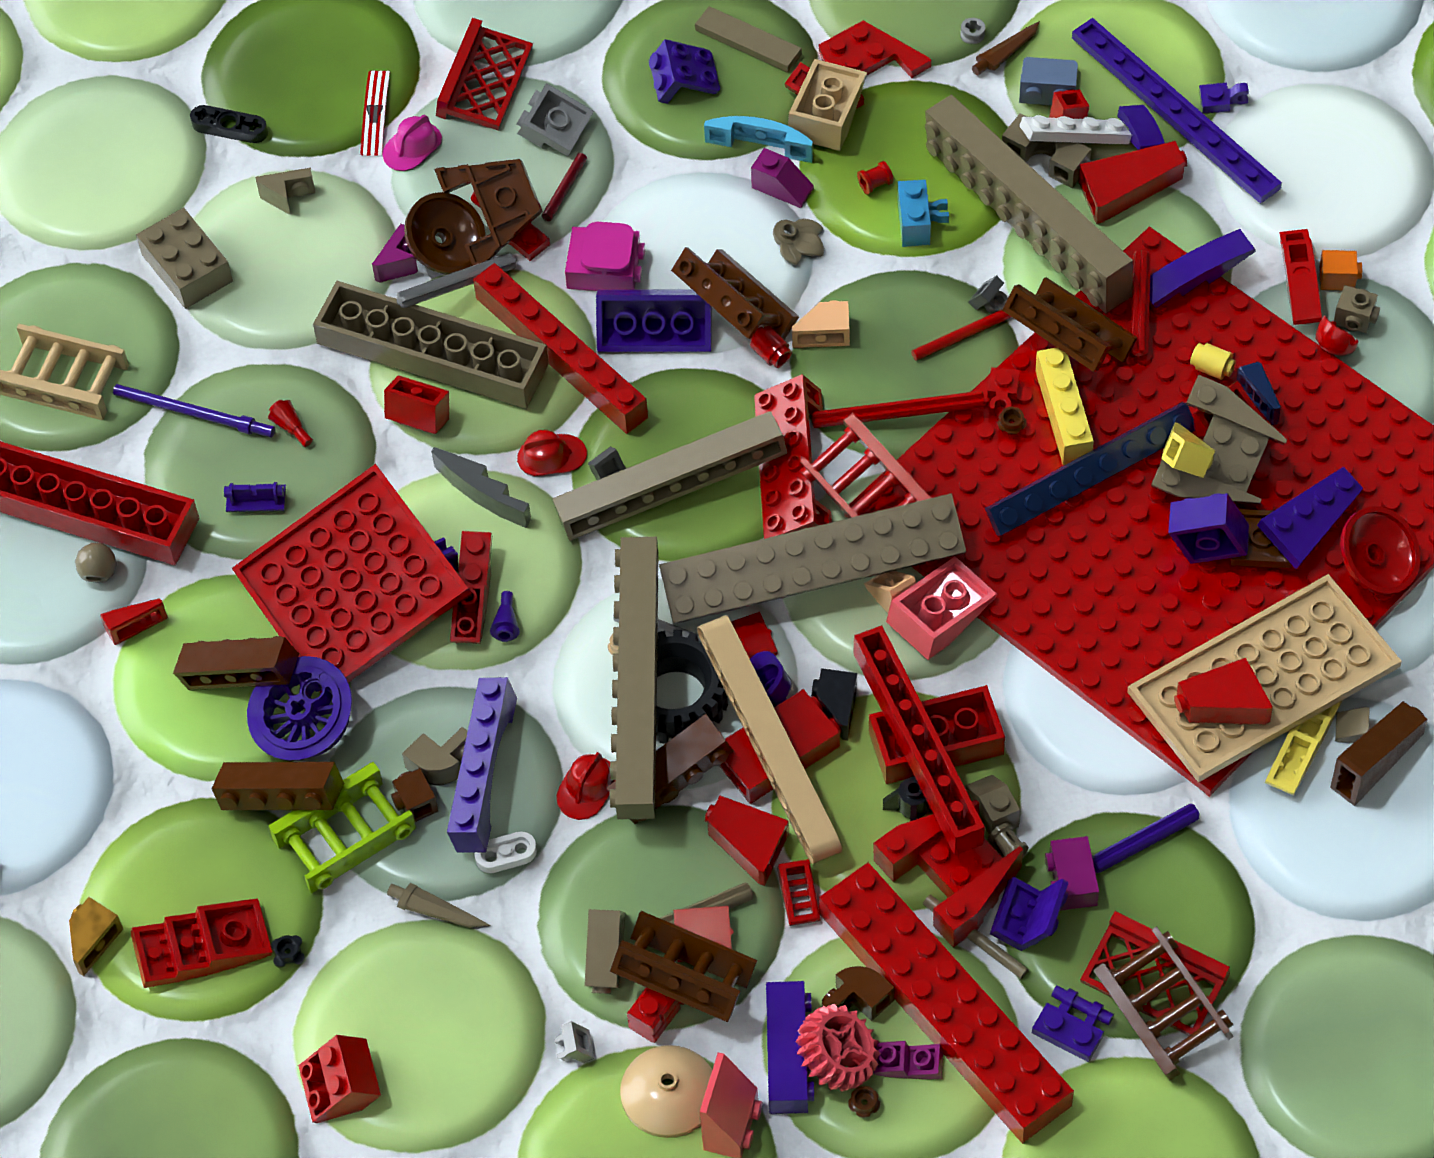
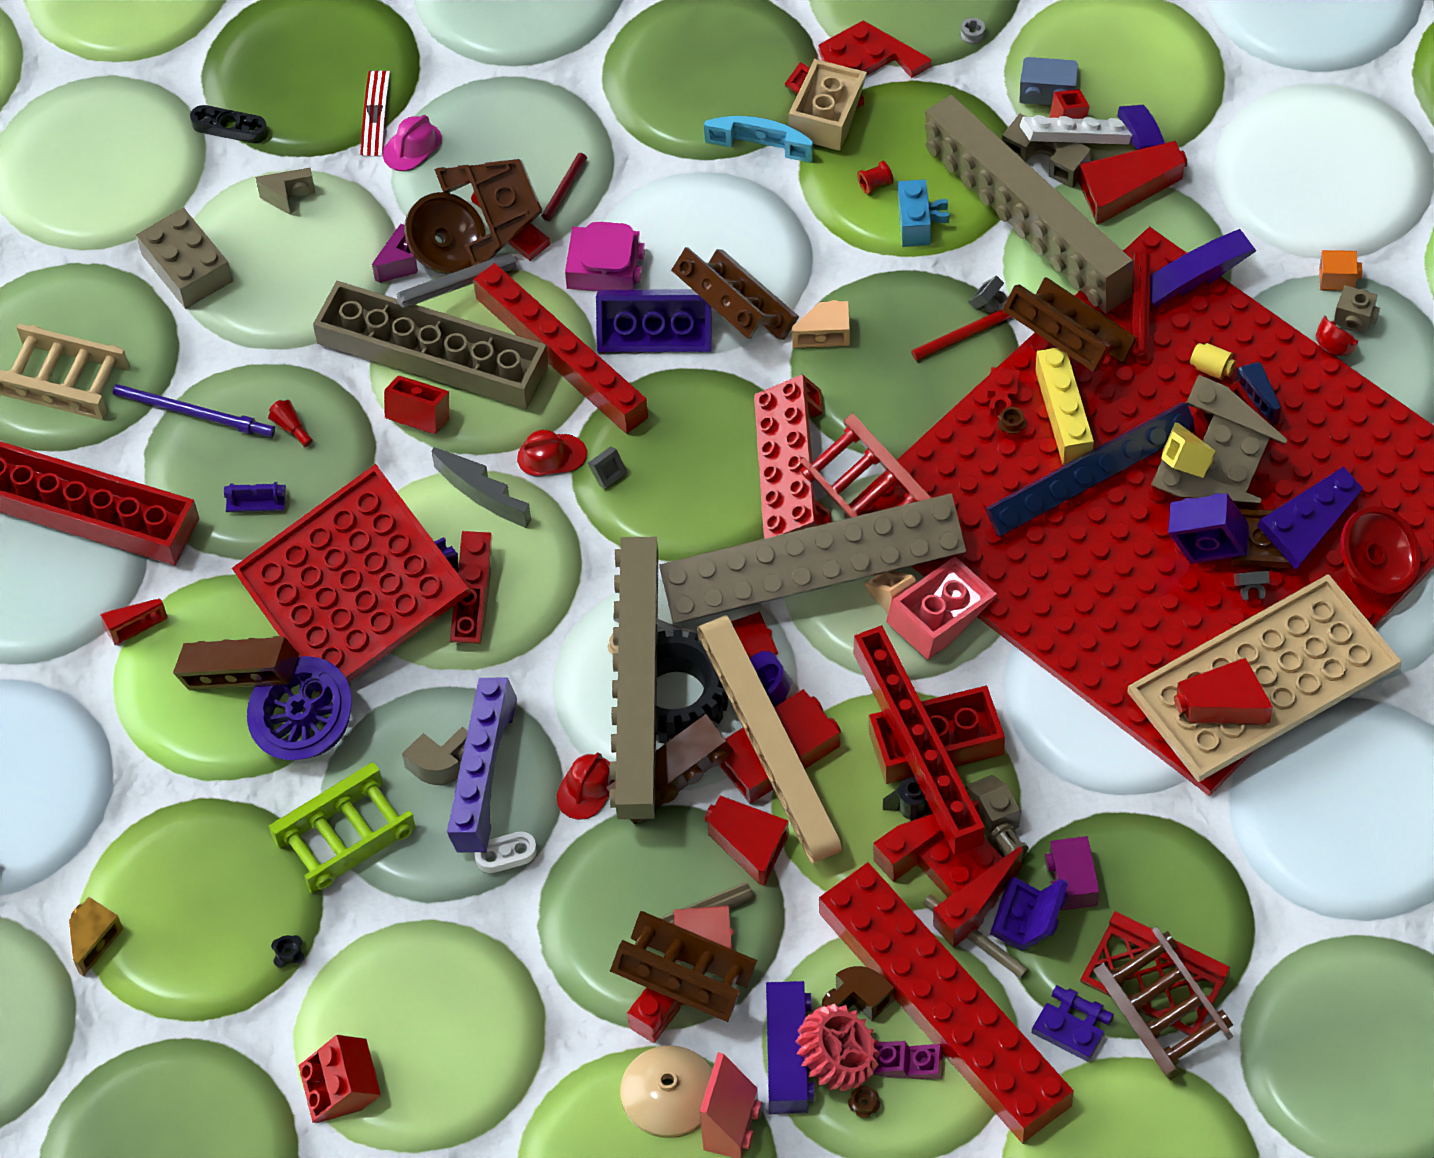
(95, 562): dark tan piece -> none
(201, 942): red slope -> none
(277, 786): reddish brown brick -> none
(414, 794): reddish brown brick -> none
(425, 903): dark tan bar -> none
(464, 63): red fence -> none
(505, 623): dark purple cone -> none
(554, 120): light grey plate -> none
(576, 1042): light grey tile -> none
(603, 938): dark tan slope -> none
(670, 475): dark tan brick -> none
(682, 66): dark purple bracket -> none
(748, 39): dark tan tile -> none
(770, 346): red brick -> none
(780, 178): magenta slope -> none
(794, 868): red slope -> none
(801, 241): dark tan plate -> none
(837, 695): black slope -> none
(900, 409): red axle -> none
(1001, 52): reddish brown bar -> none
(1145, 837): dark purple axle -> none
(1177, 110): dark purple plate -> none
(1218, 96): dark purple plate -> none
(1250, 580): none -> dark grey tile
(1300, 751): light yellow slope -> none
(1301, 276): red slope -> none
(1352, 724): dark tan slope -> none
(1377, 752): reddish brown slope -> none

